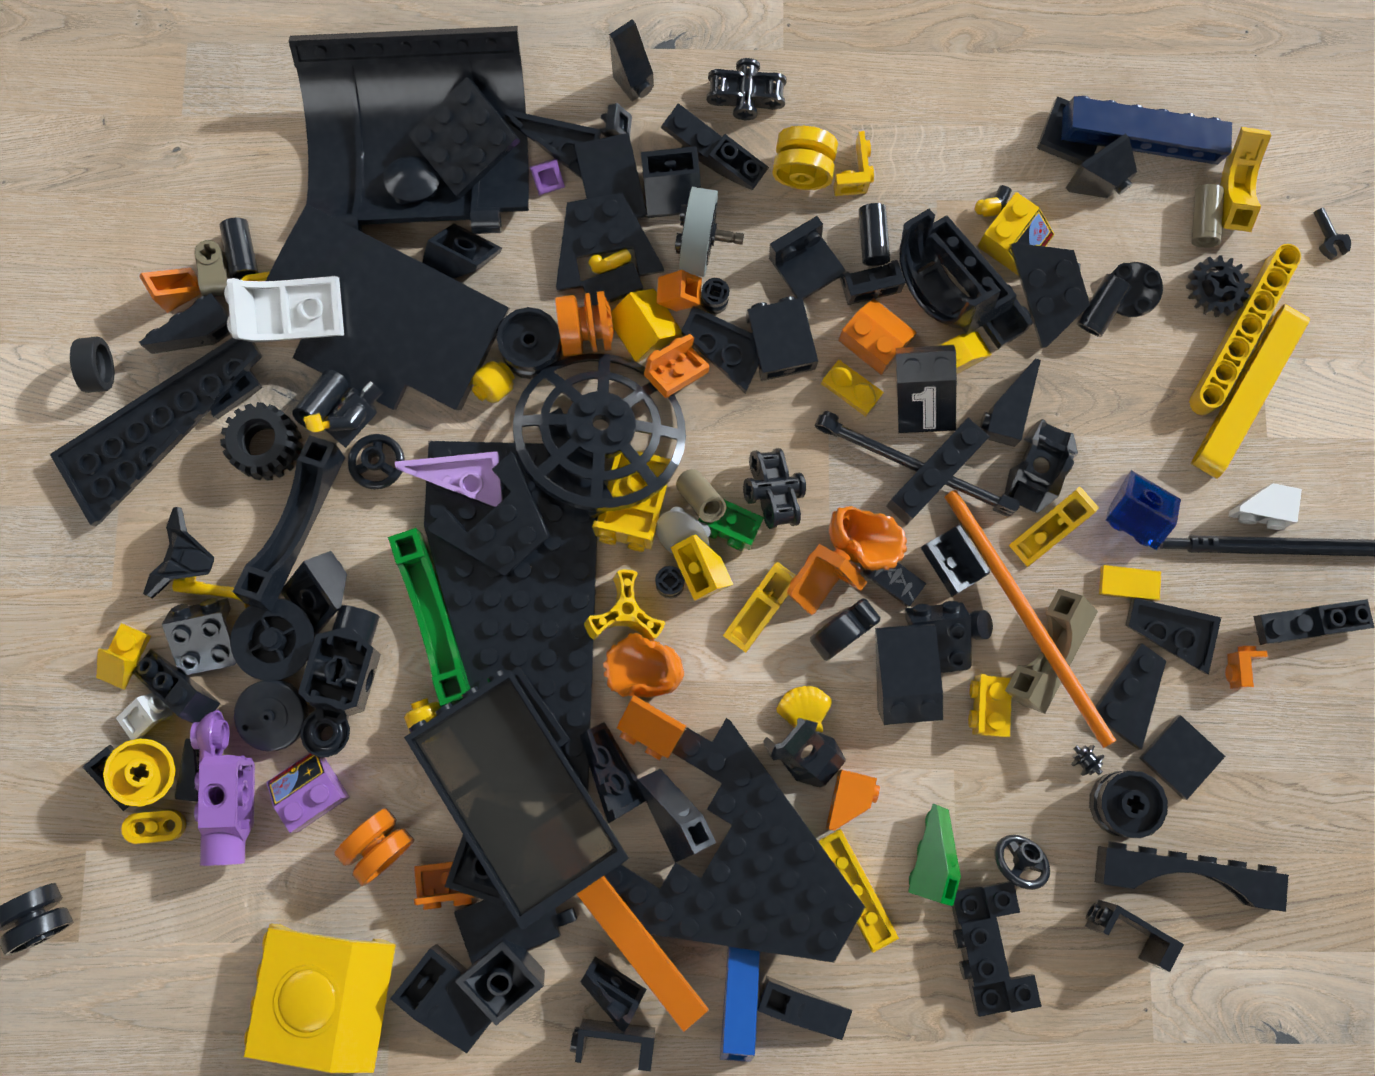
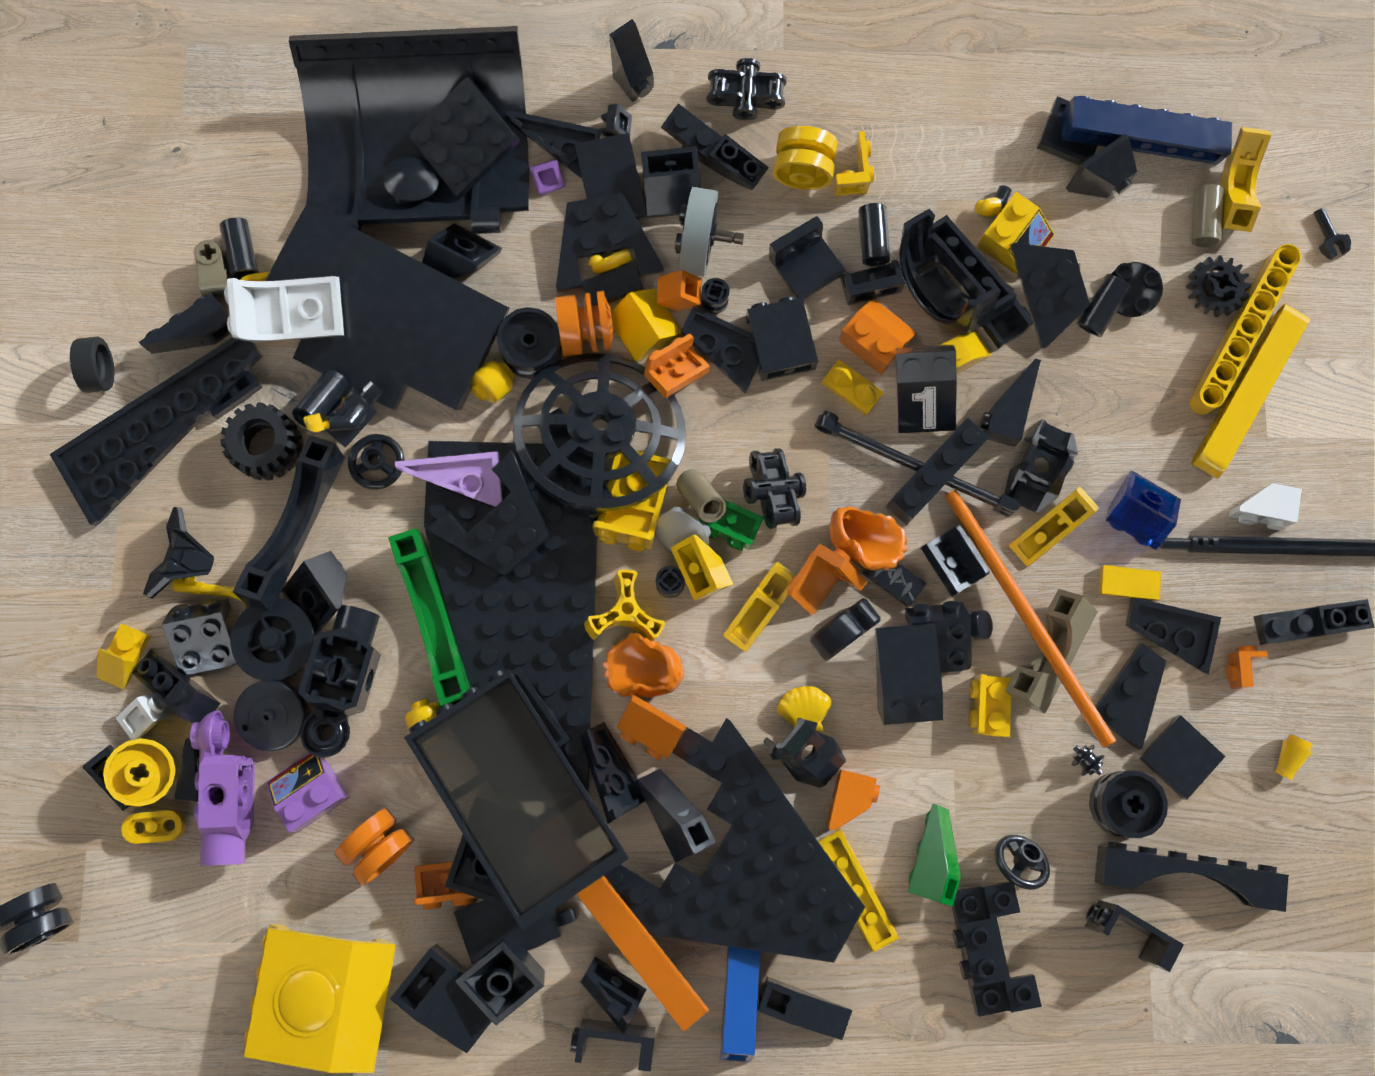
(171, 287): orange slope -> none
(1292, 756): none -> yellow cone

